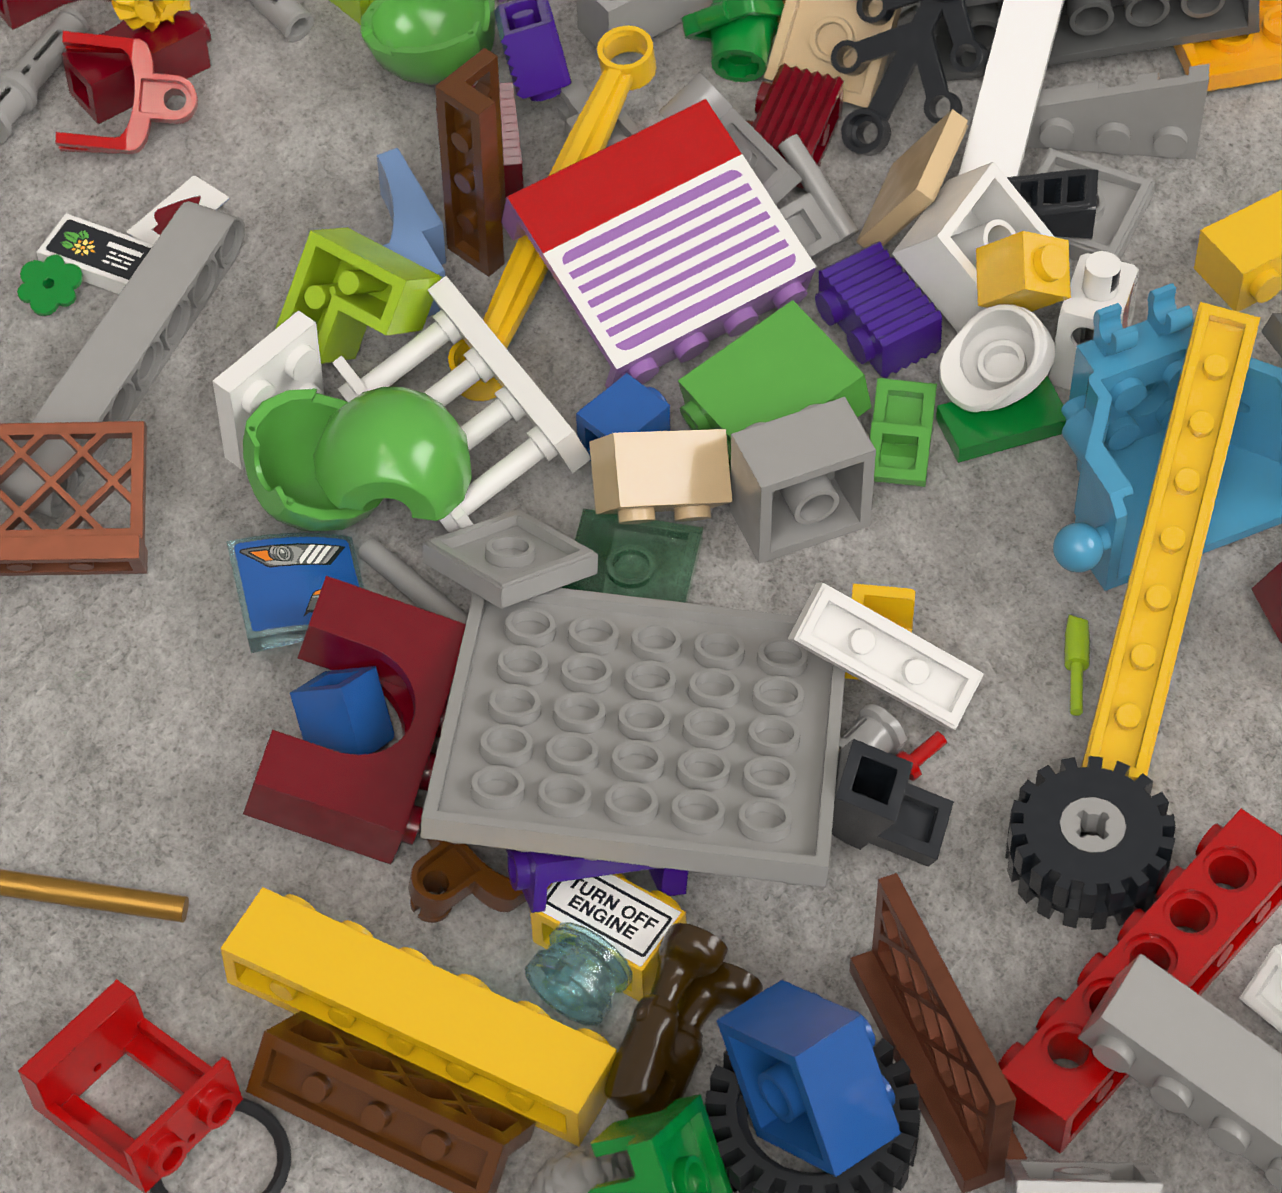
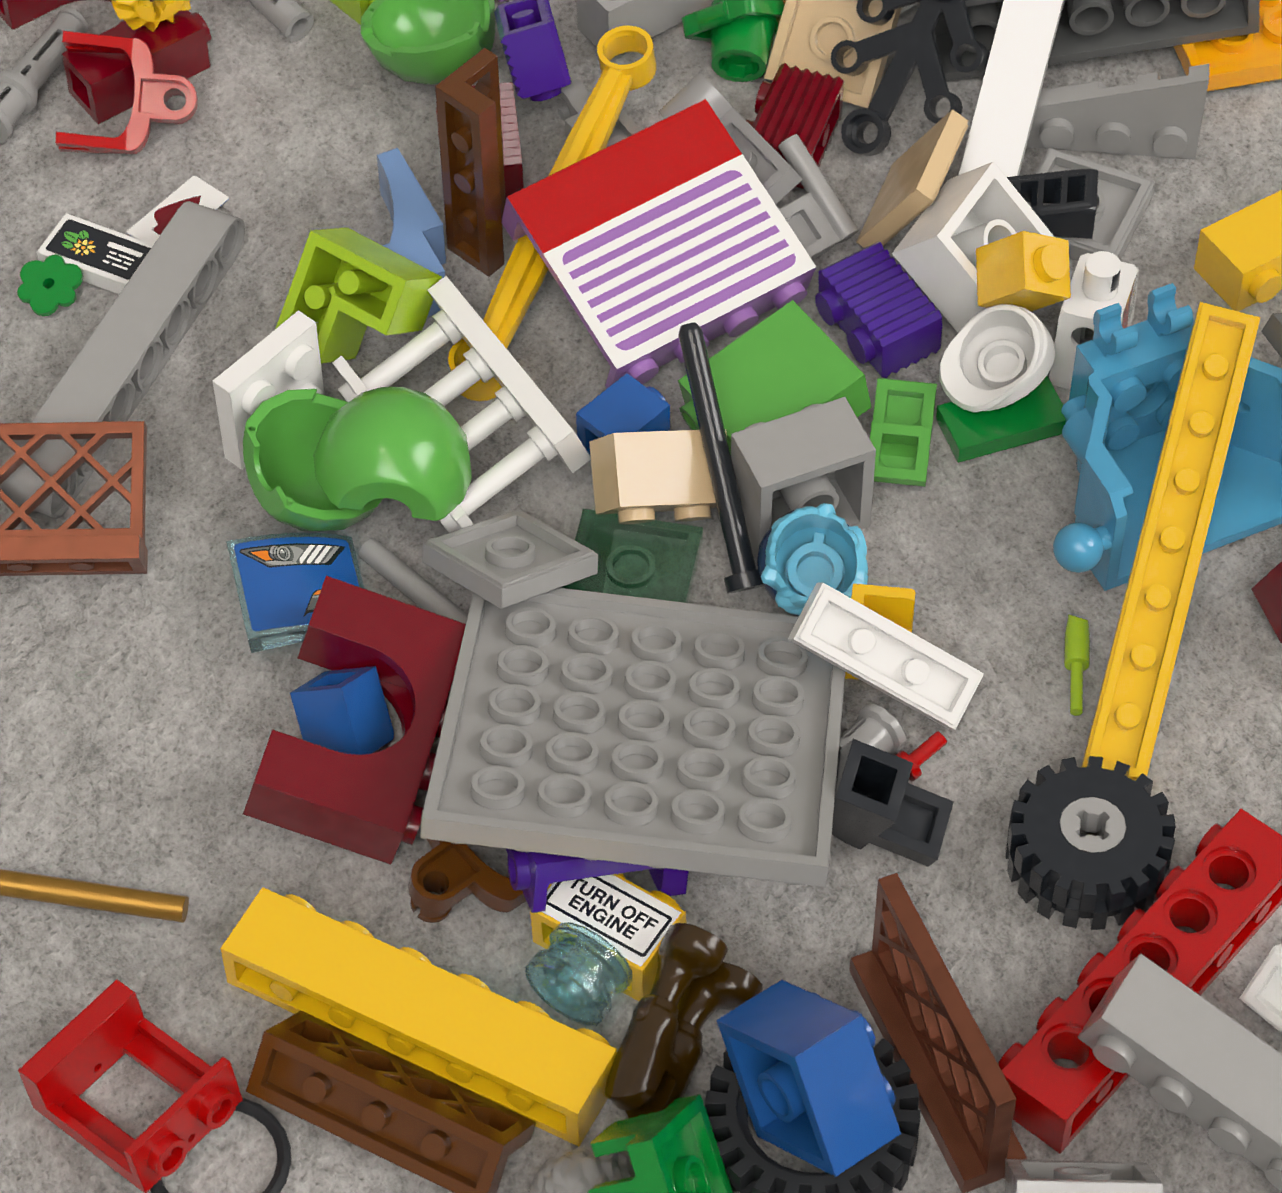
(719, 461): none -> black bar
(810, 549): none -> medium azure hair

